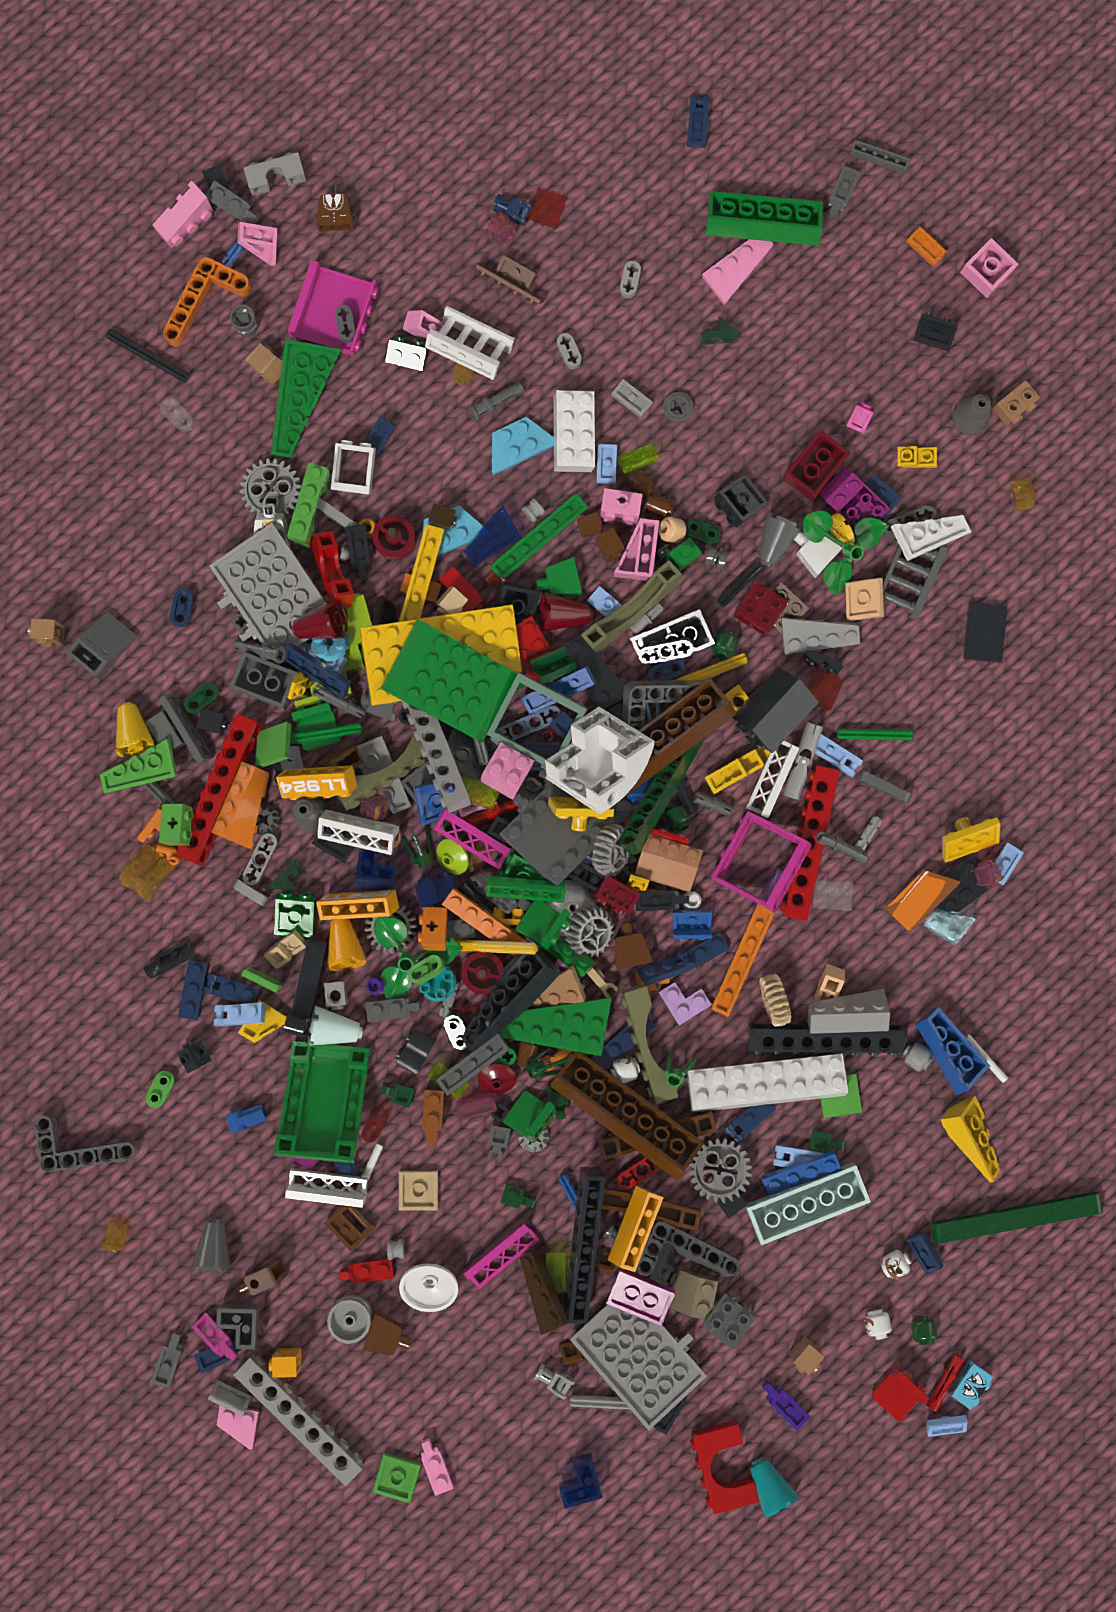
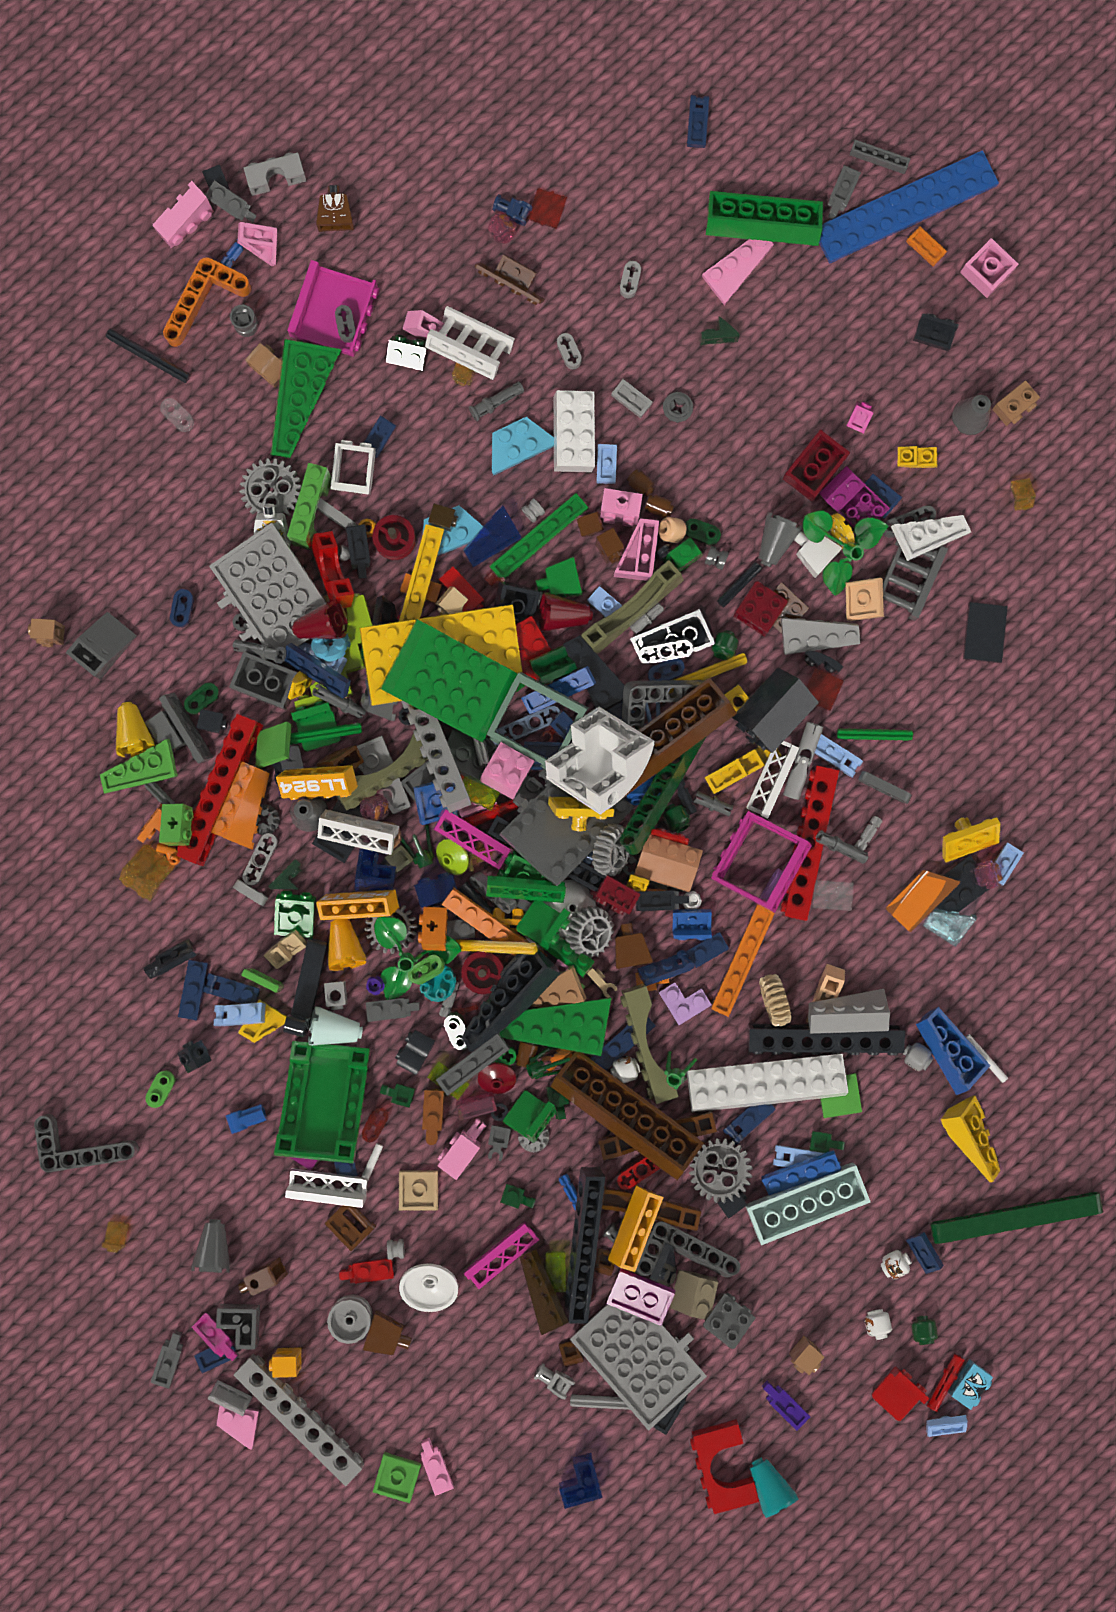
(399, 858): none -> olive bracket
(462, 1150): none -> bright pink brick
(637, 458): clear neon green plate -> none
(740, 501): black plate -> none
(907, 206): none -> blue plate

